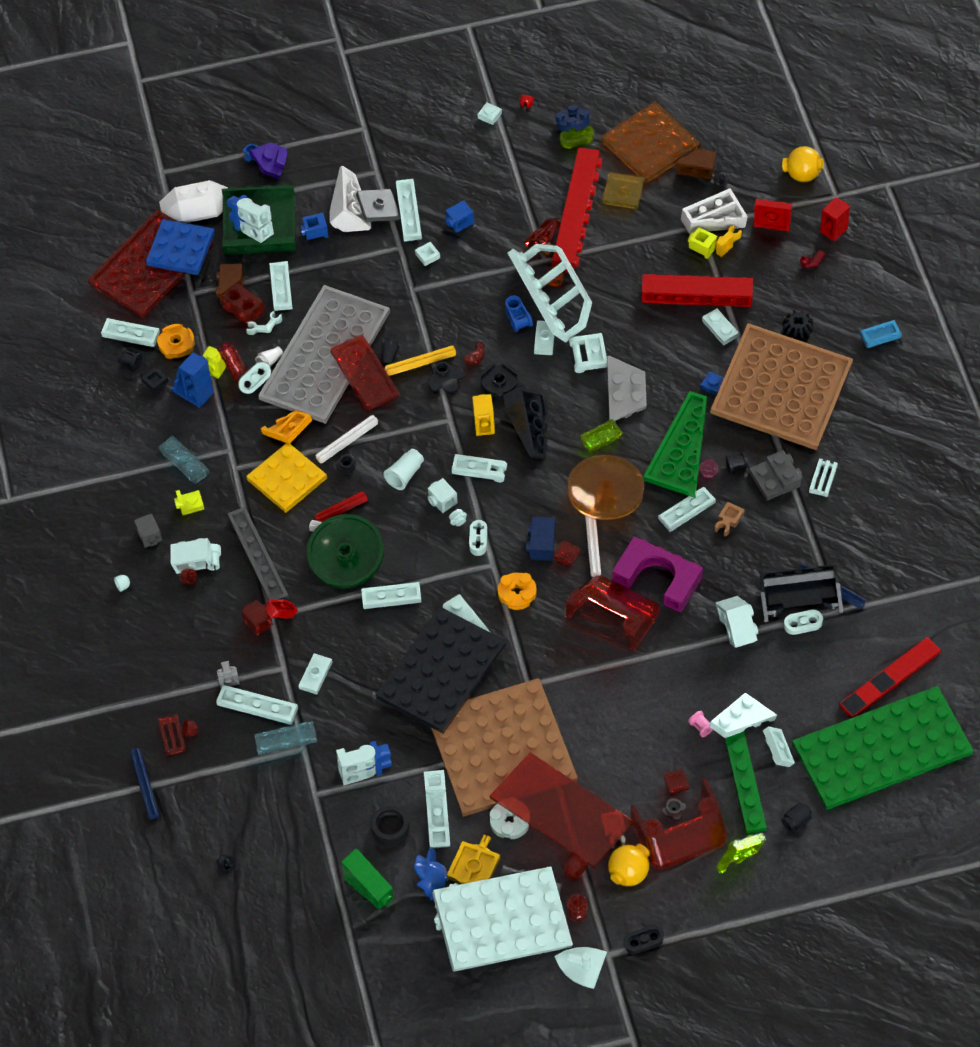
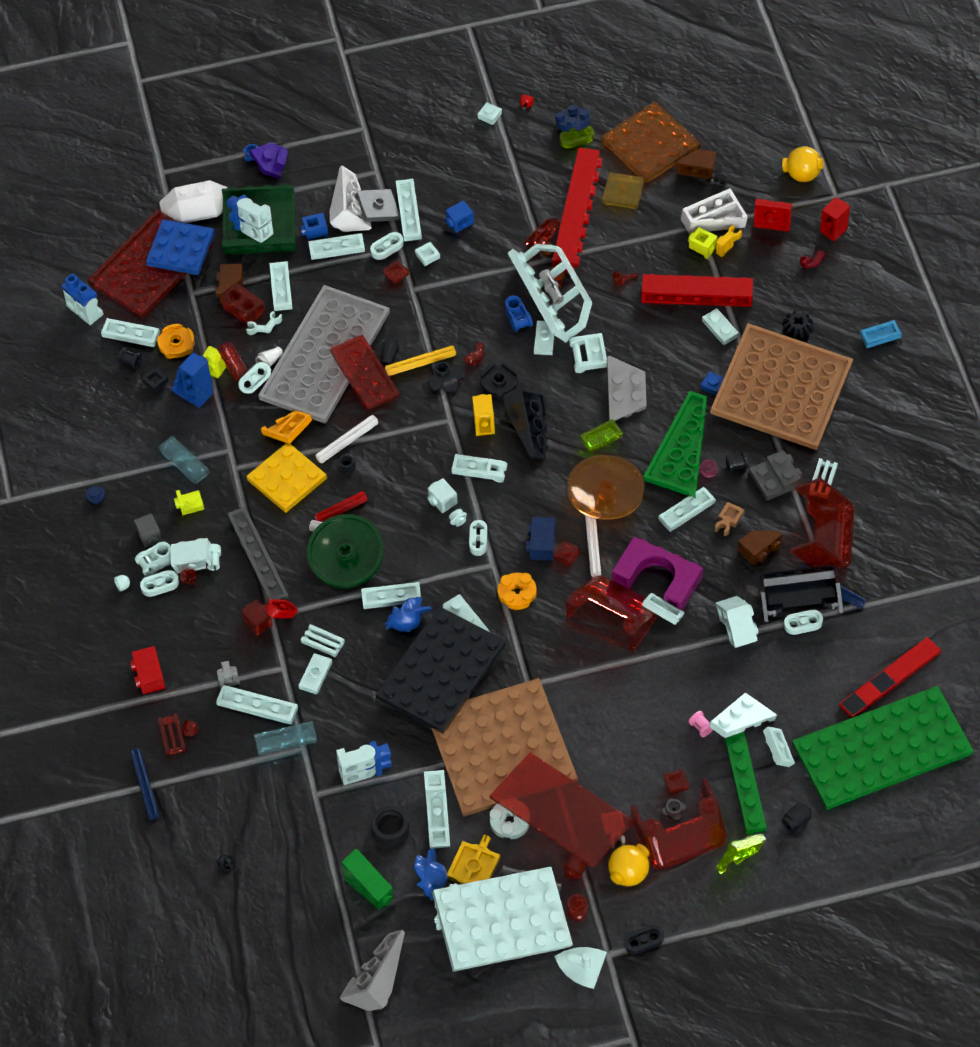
(81, 299): none -> hips
(95, 494): none -> dark blue plate
(148, 670): none -> red brick
(154, 558): none -> light aqua piece
(159, 582): none -> light aqua plate
(313, 630): none -> light aqua tile
(336, 246): none -> light aqua plate
(376, 980): none -> light grey wedge
(386, 246): none -> light aqua plate
(396, 272): none -> clear red plate
(402, 471): light aqua plant -> none
(408, 616): none -> blue hair
(551, 287): none -> light grey pin
(620, 281): none -> clear red hand
(663, 608): none -> light aqua tile
(759, 544): none -> reddish brown slope
(832, 526): none -> clear red windscreen

